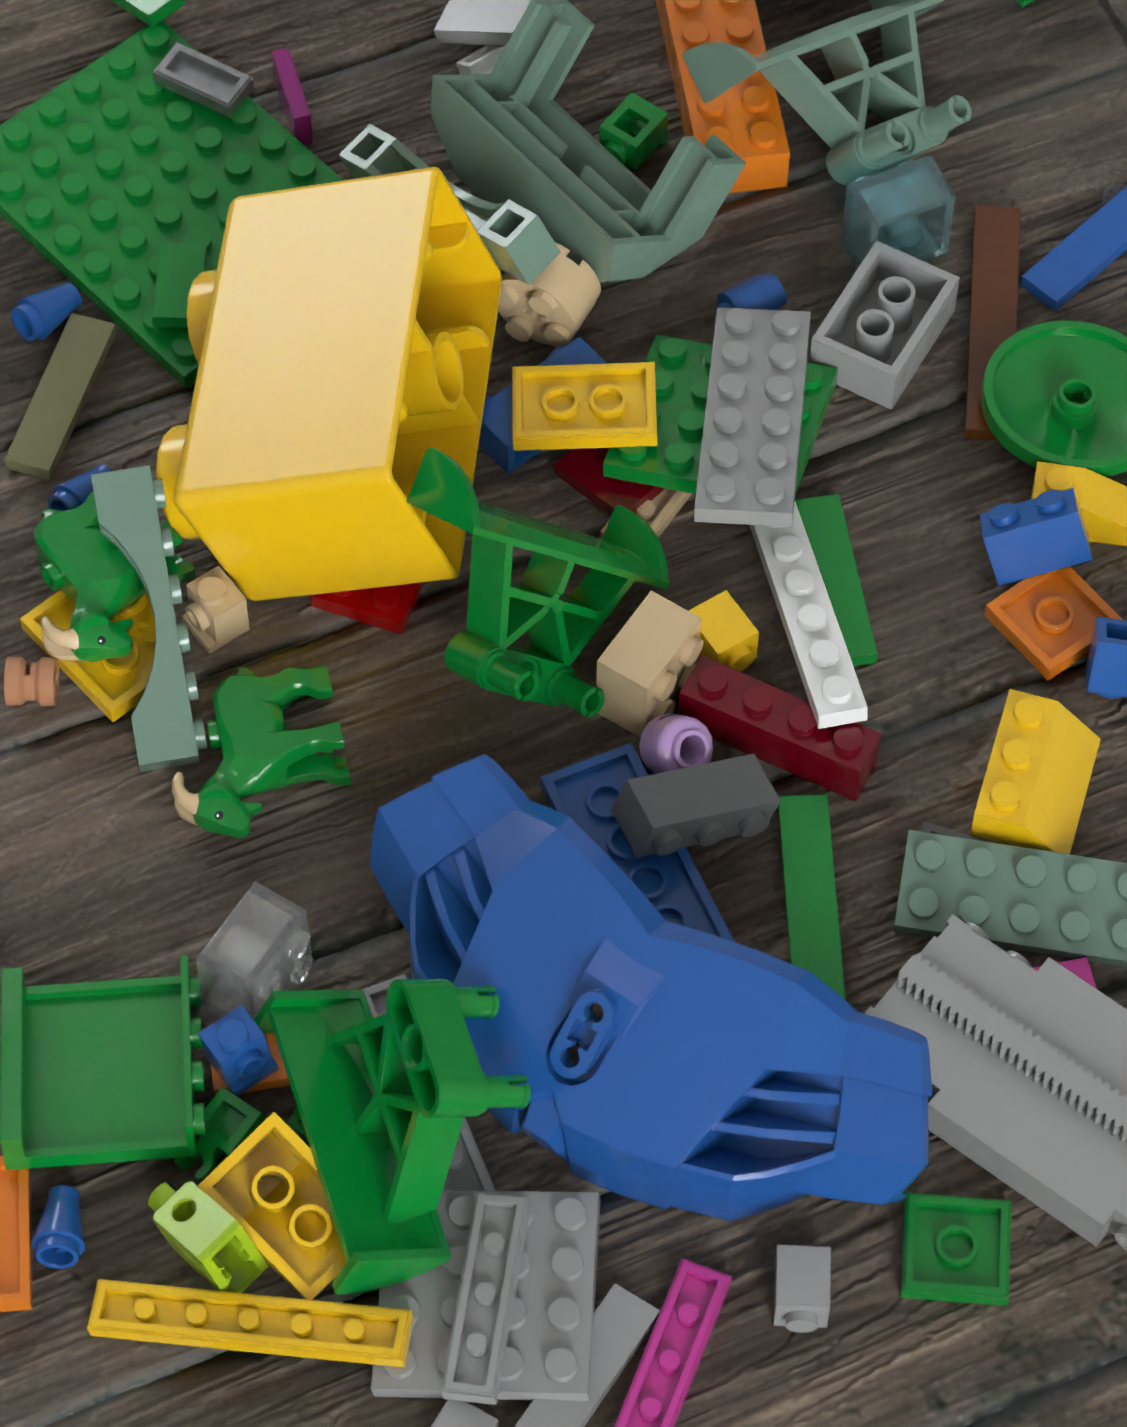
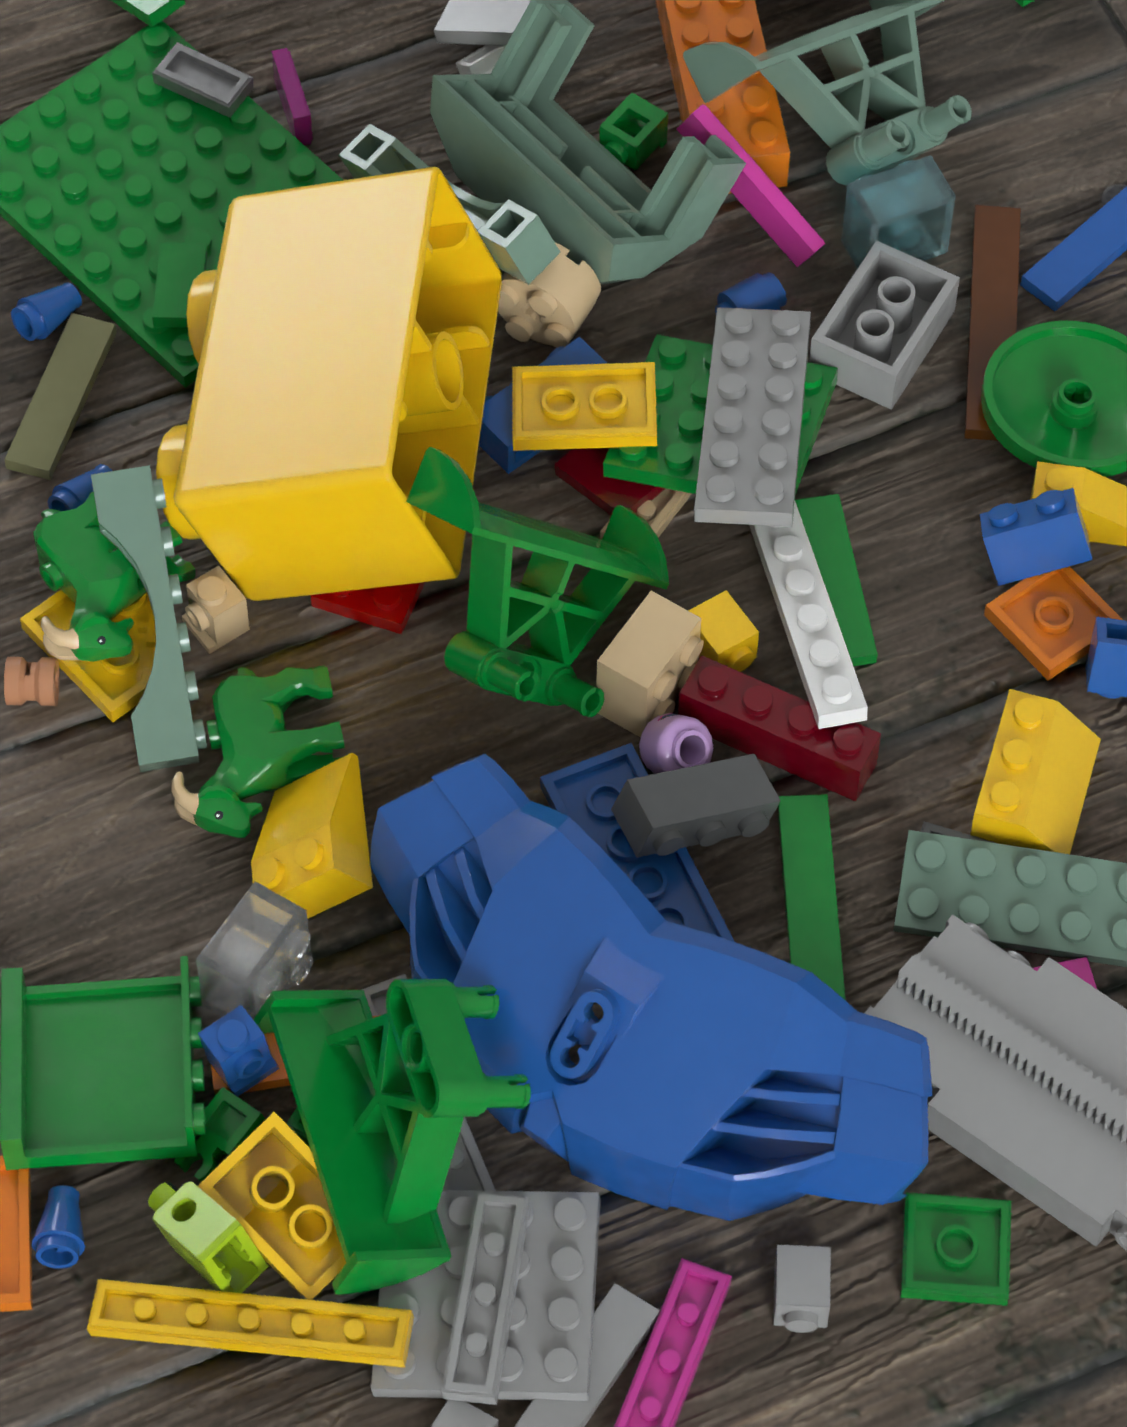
(316, 839): none -> yellow slope
(759, 193): none -> dark pink tile

